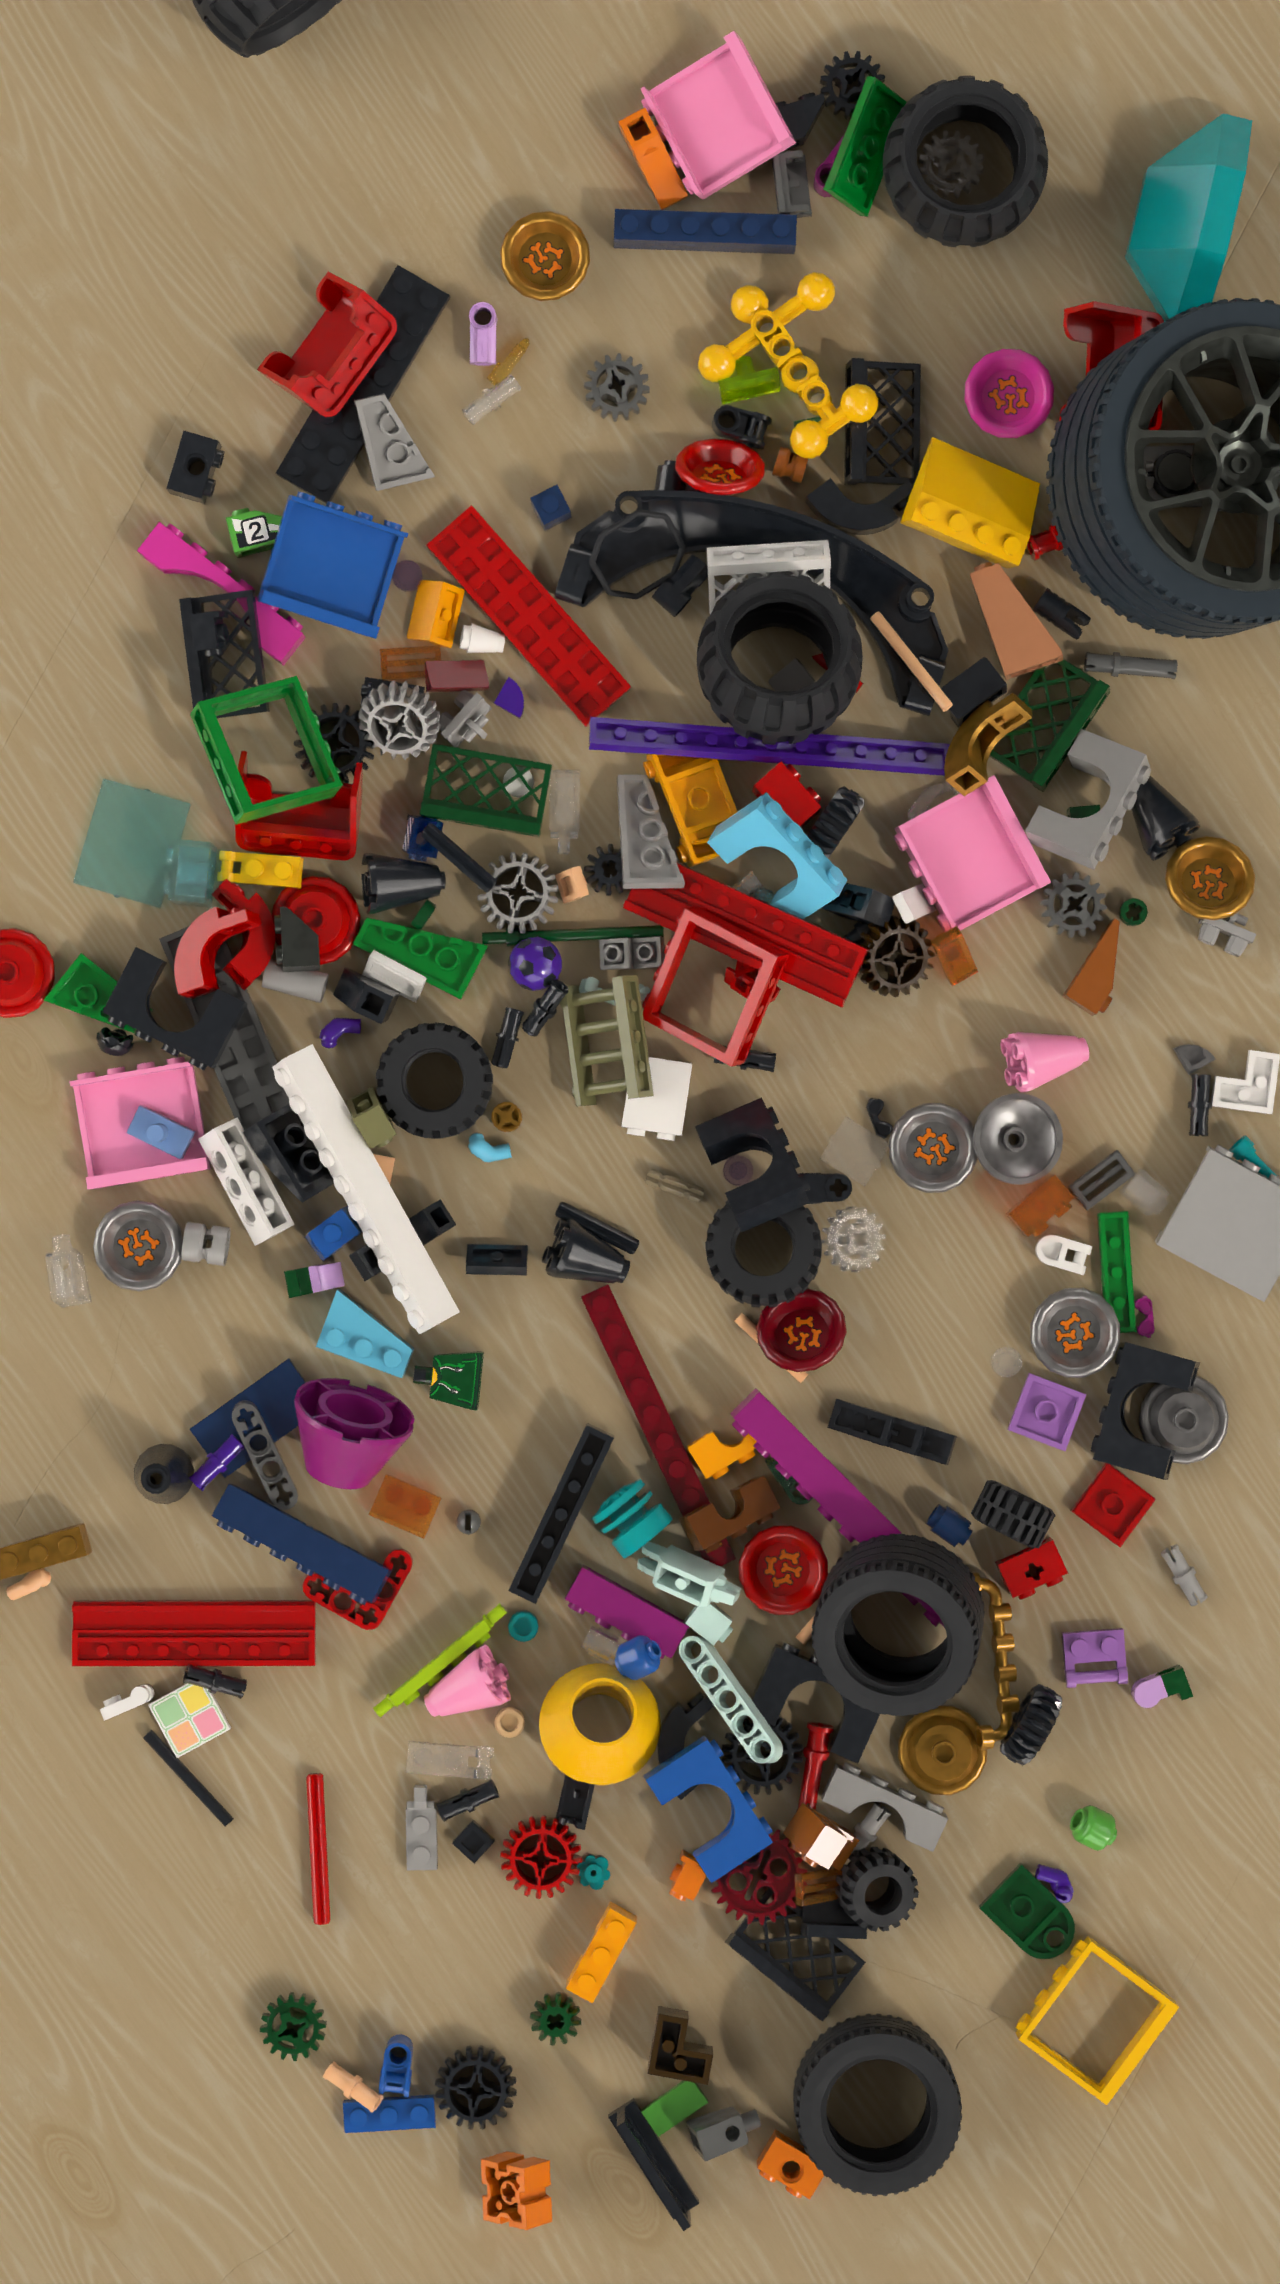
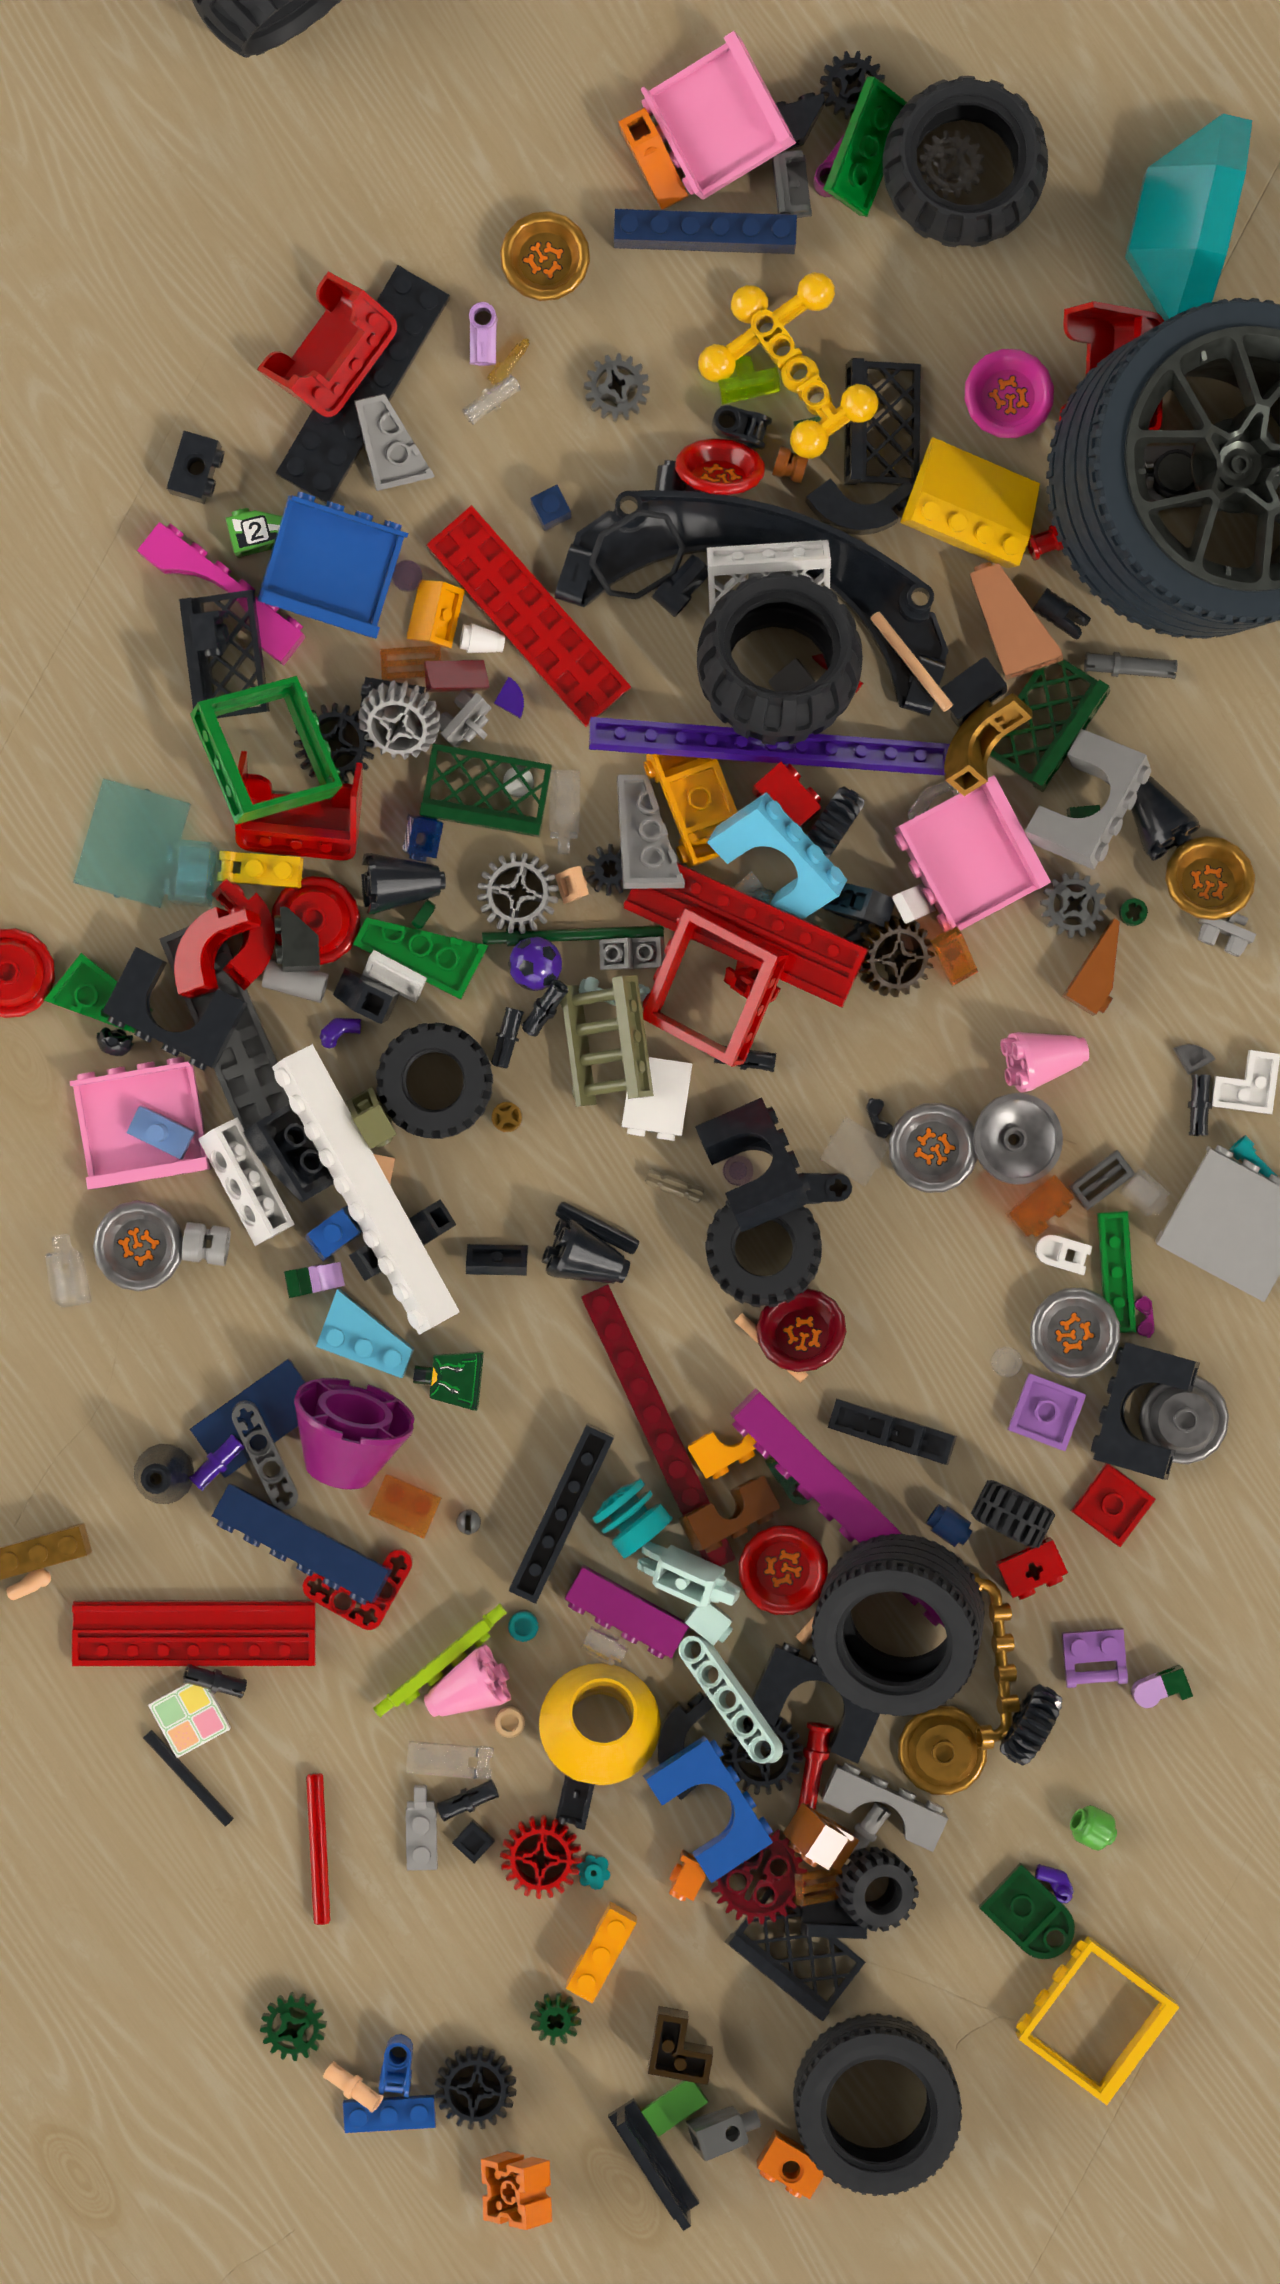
(116, 1706): white plate -> none
(458, 857): black axle -> none
(487, 1152): medium azure arm -> none
(638, 1657): blue head -> none
(853, 1239): clear gear -> none
(1184, 1575): light grey pin -> none

